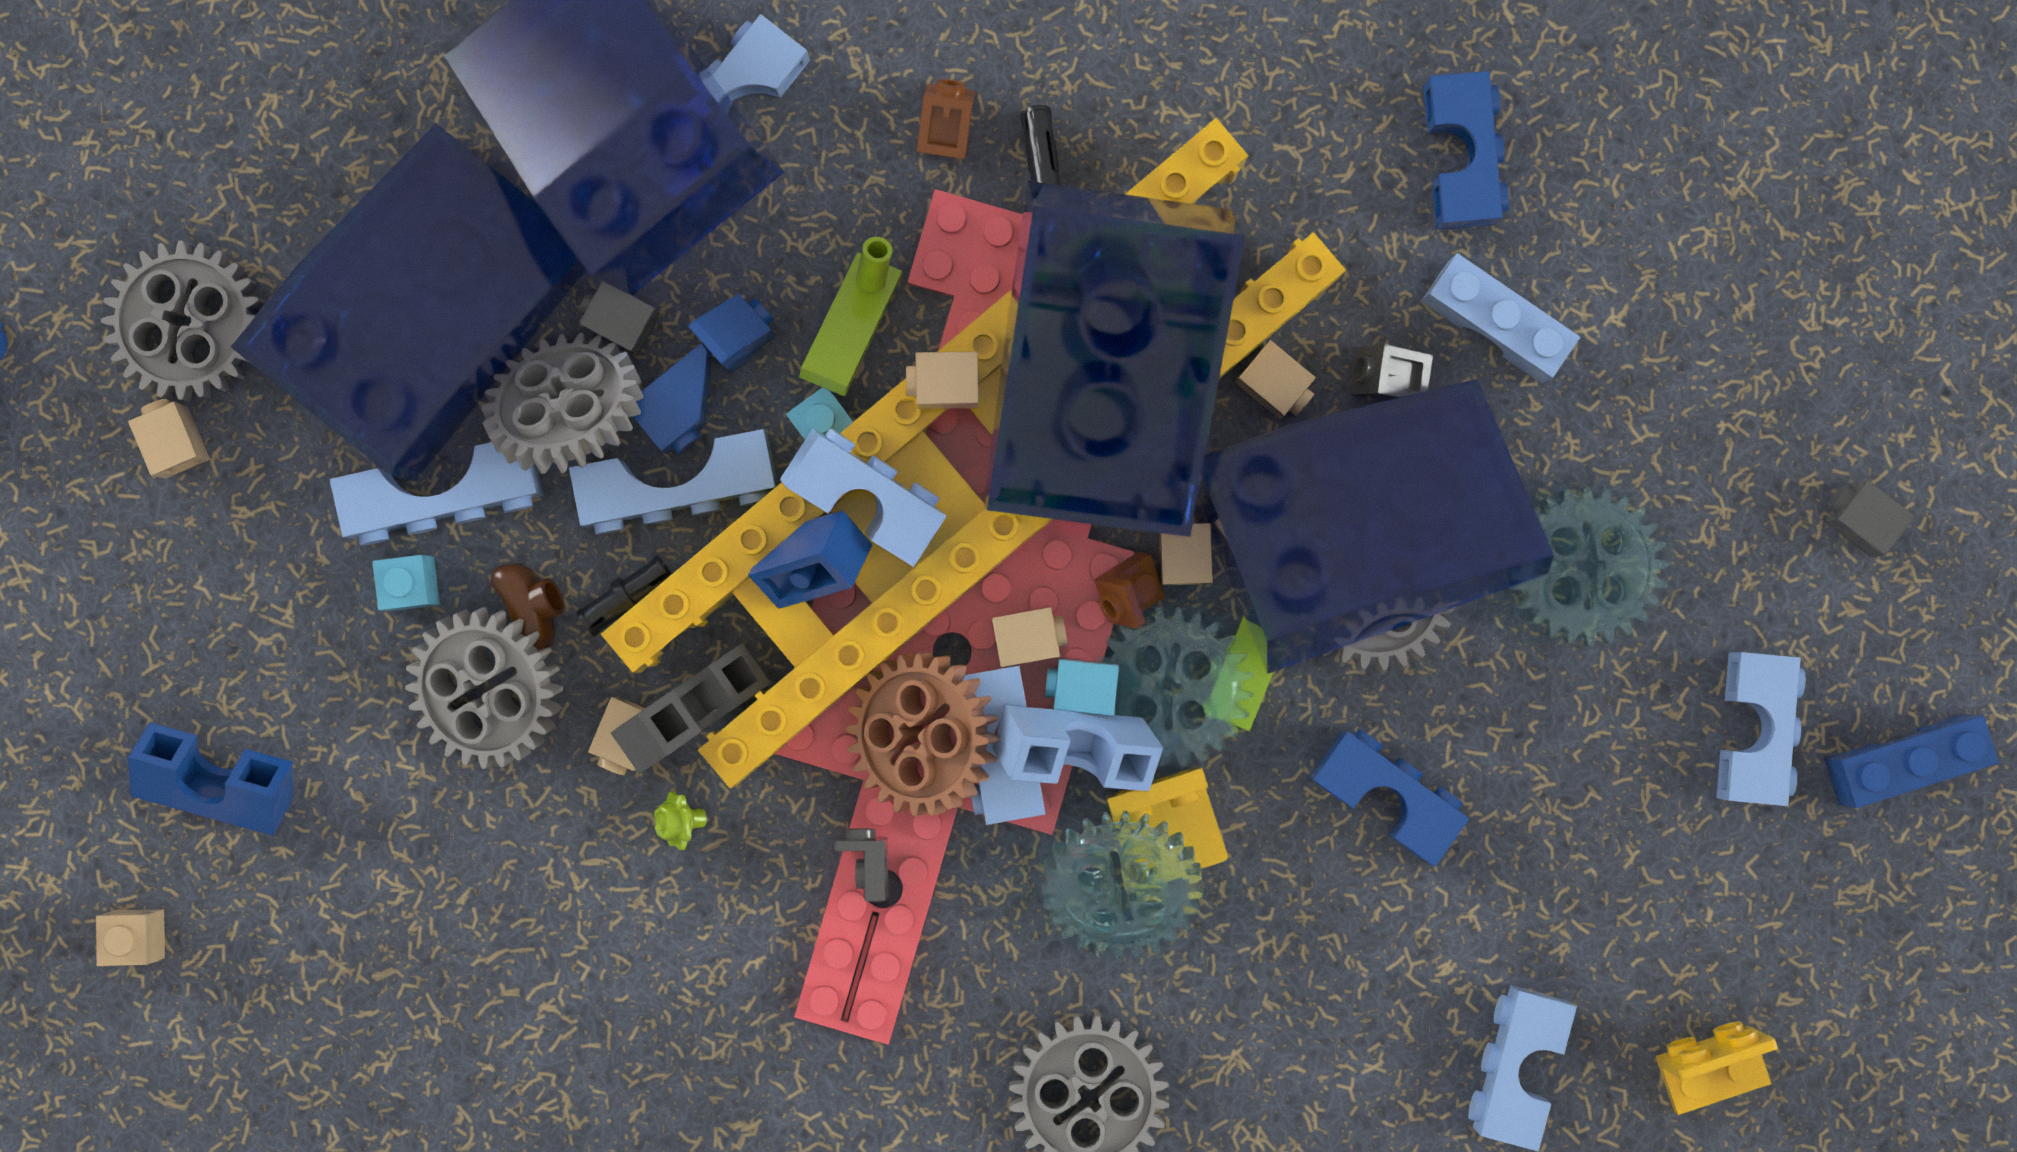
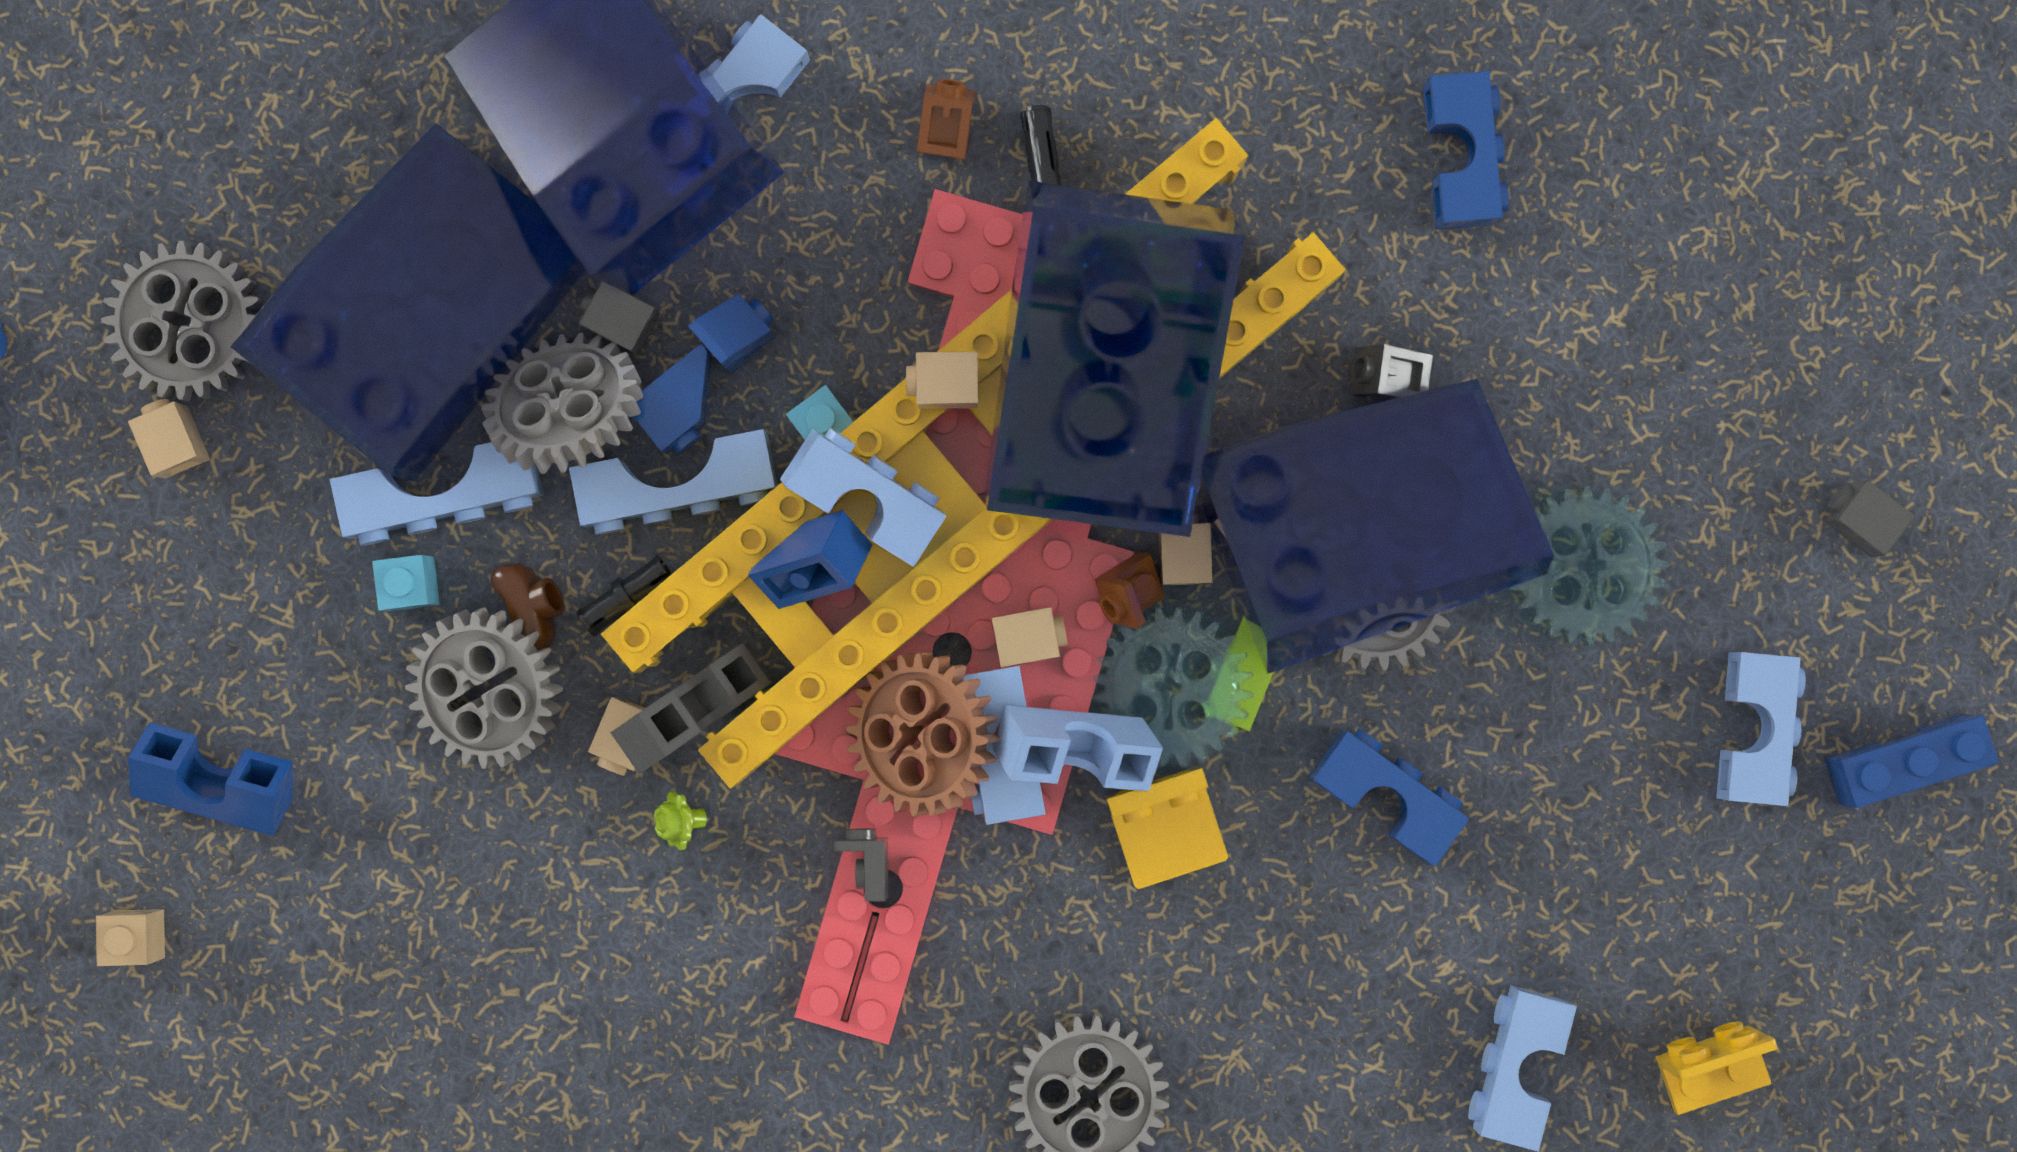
(852, 318): lime piece -> none
(1077, 894): clear light blue gear -> none
(1083, 686): medium azure brick -> none
(1277, 381): tan brick -> none
(1515, 325): light blue arch -> none

